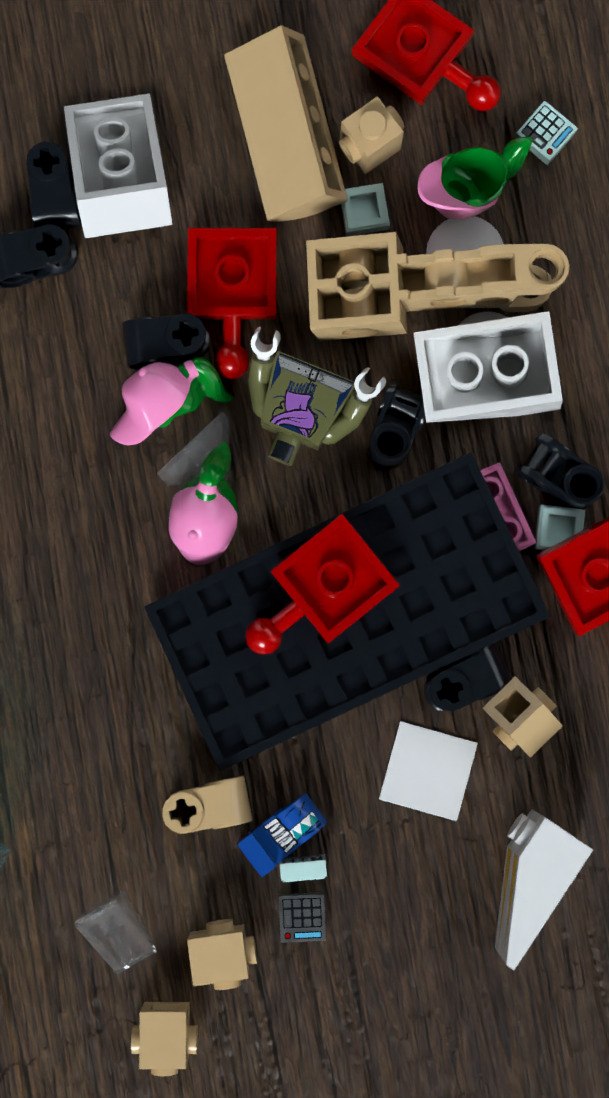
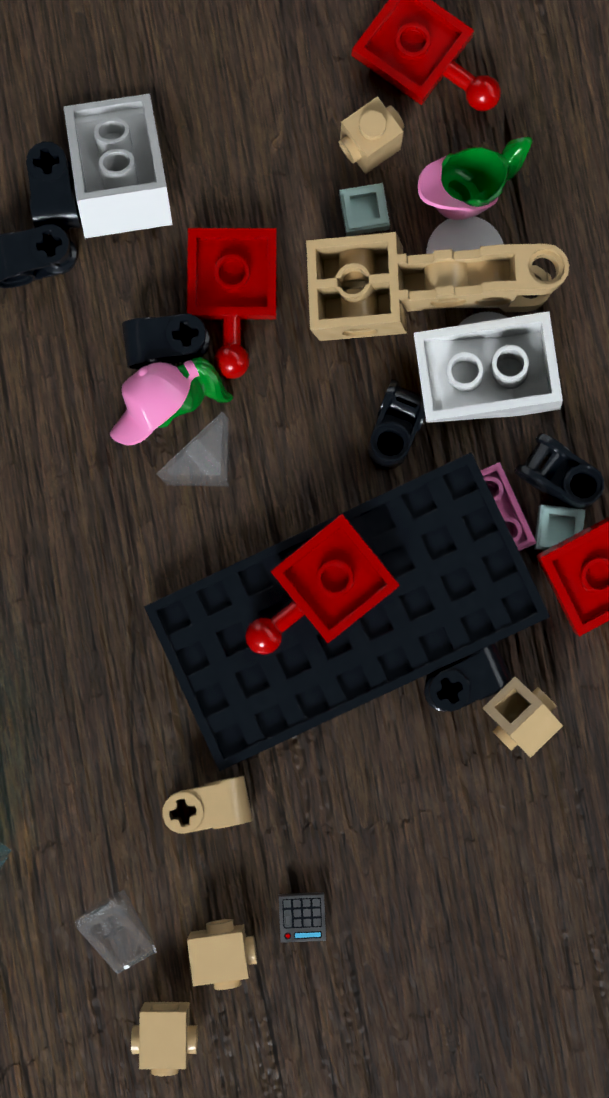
(205, 511): bright pink hair -> none
(281, 833): blue leg -> none
(285, 126): tan brick -> none
(303, 400): torso -> none
(303, 868): light aqua tile -> none
(428, 771): white sticker -> none
(536, 875): white slope -> none
(548, 131): light aqua tile -> none

